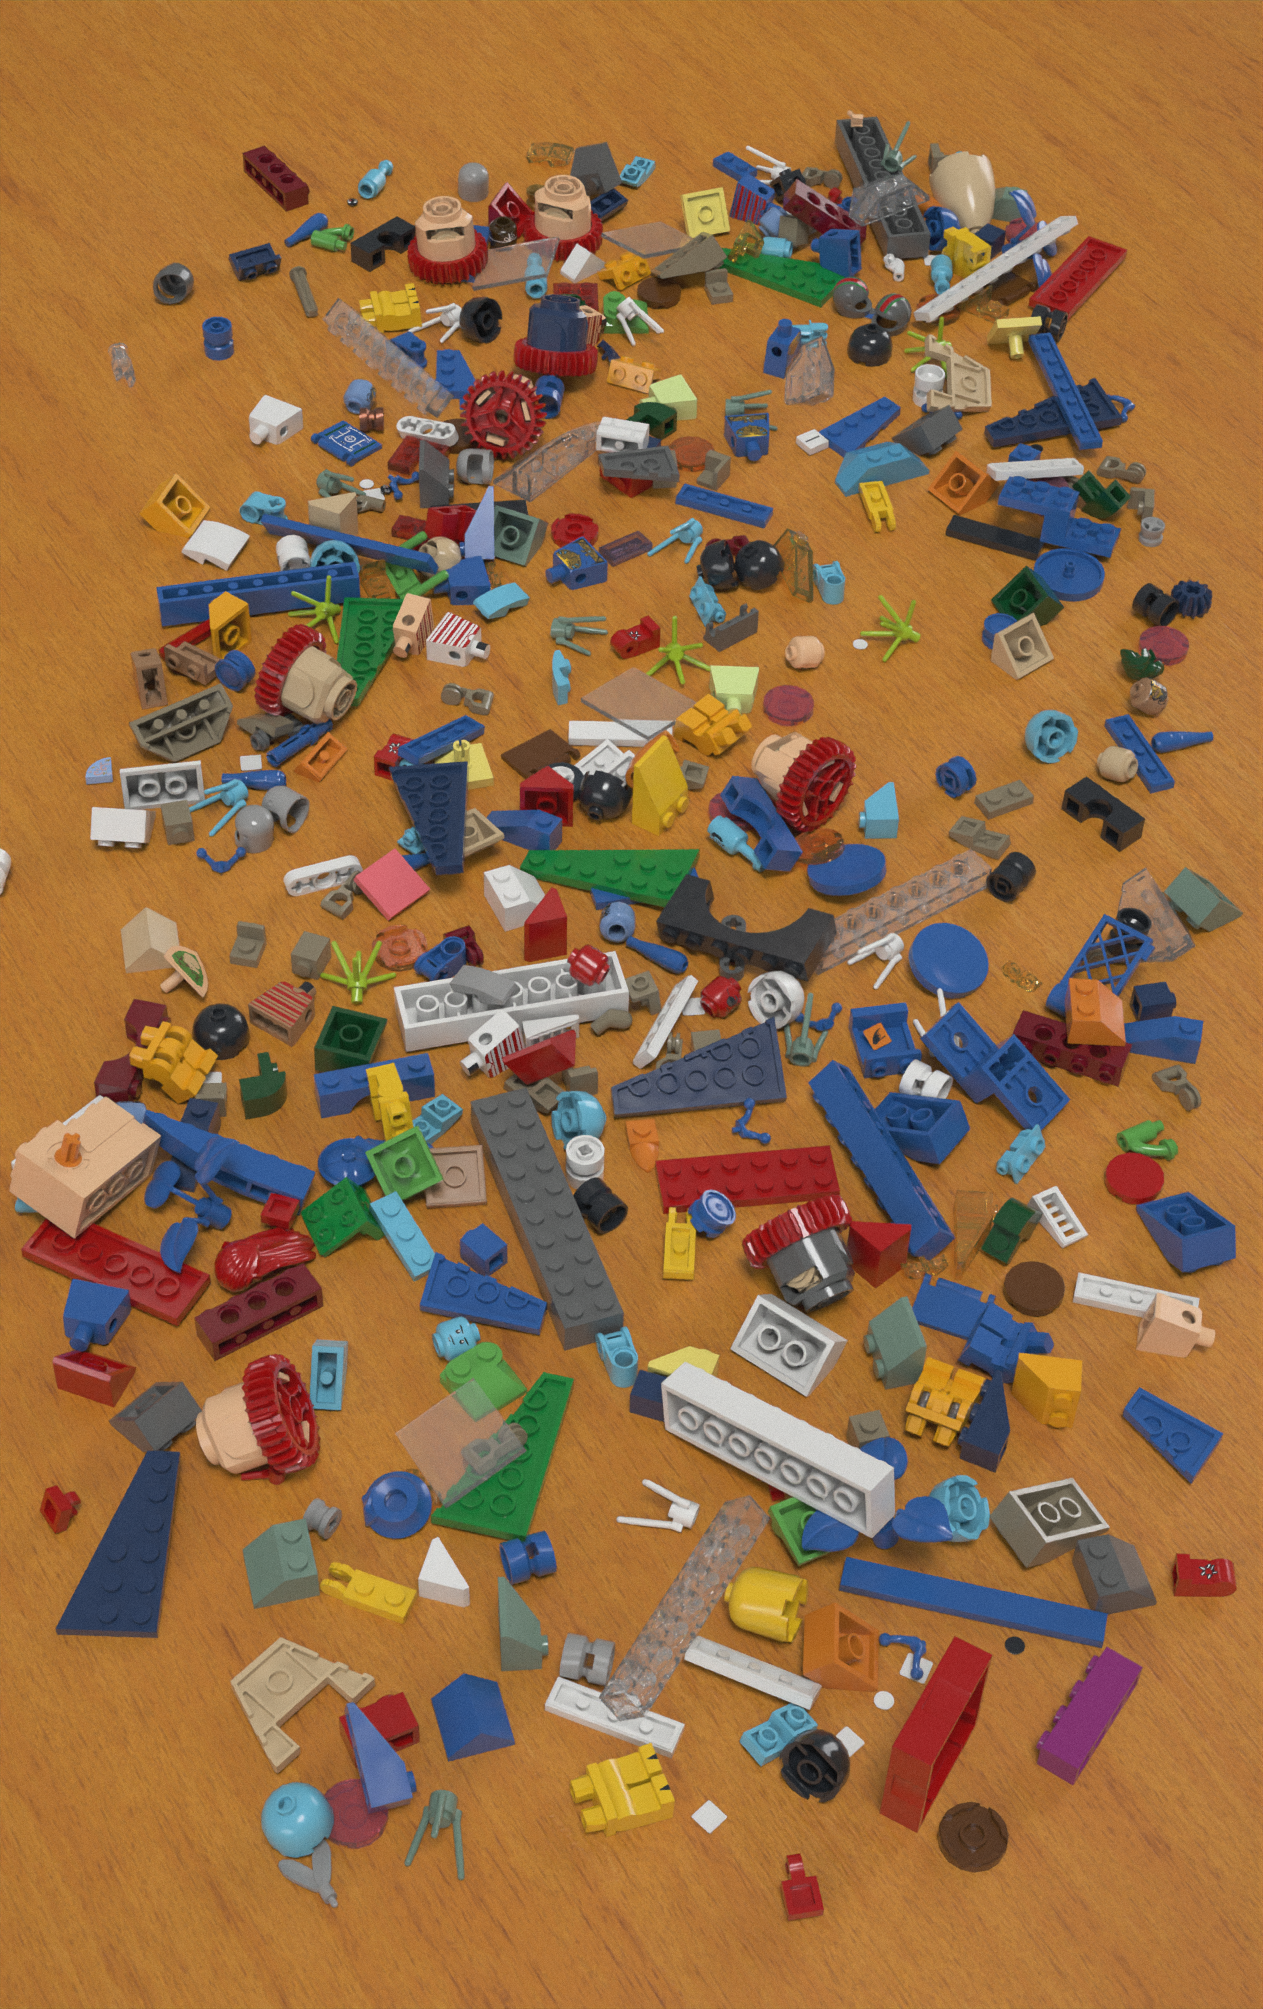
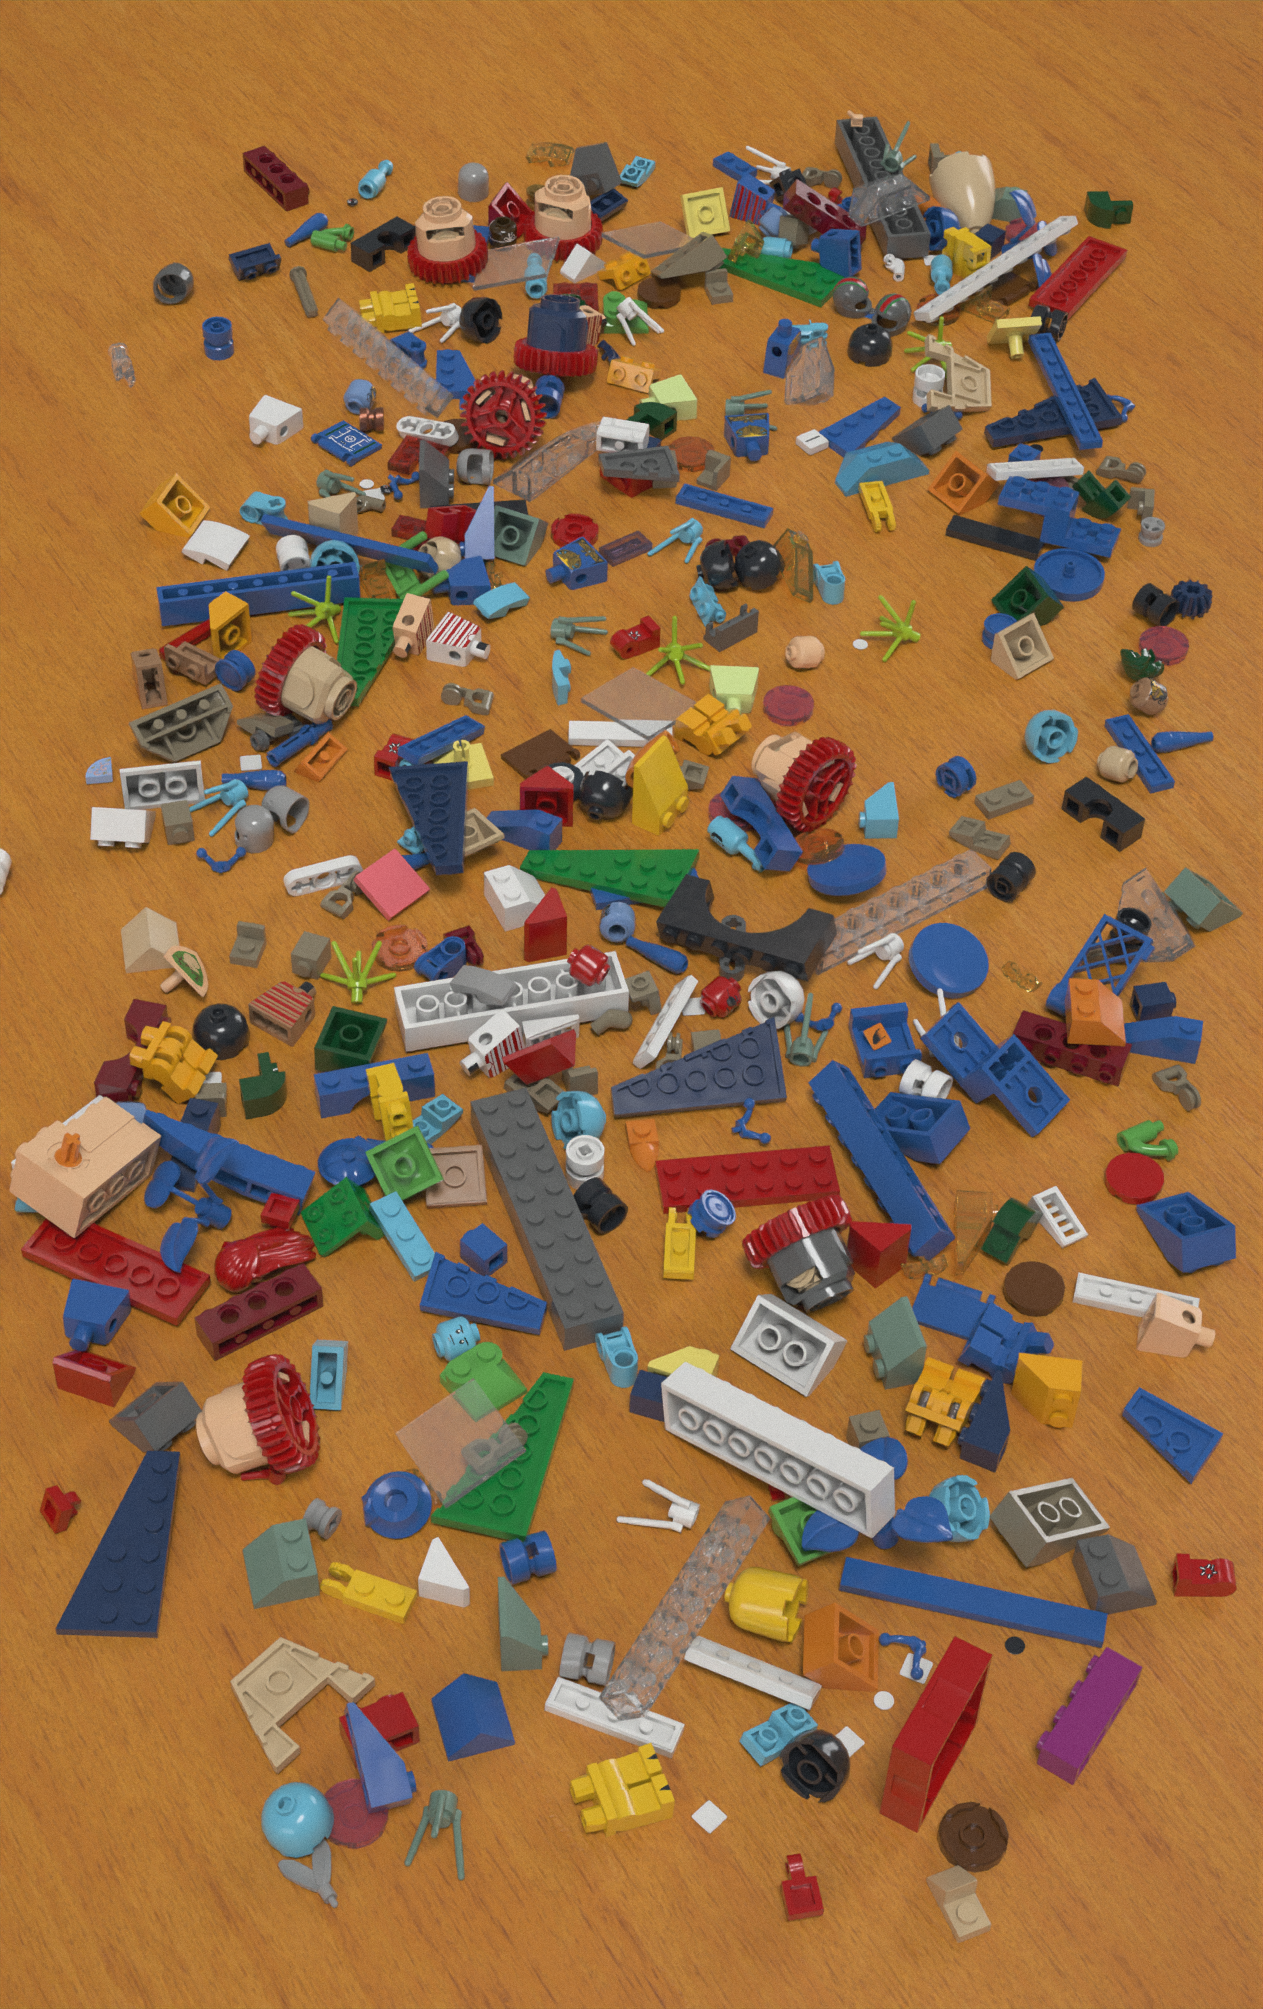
(957, 1899): none -> tan slope
(1026, 1149): medium azure hinge -> none
(1104, 212): none -> dark green brick

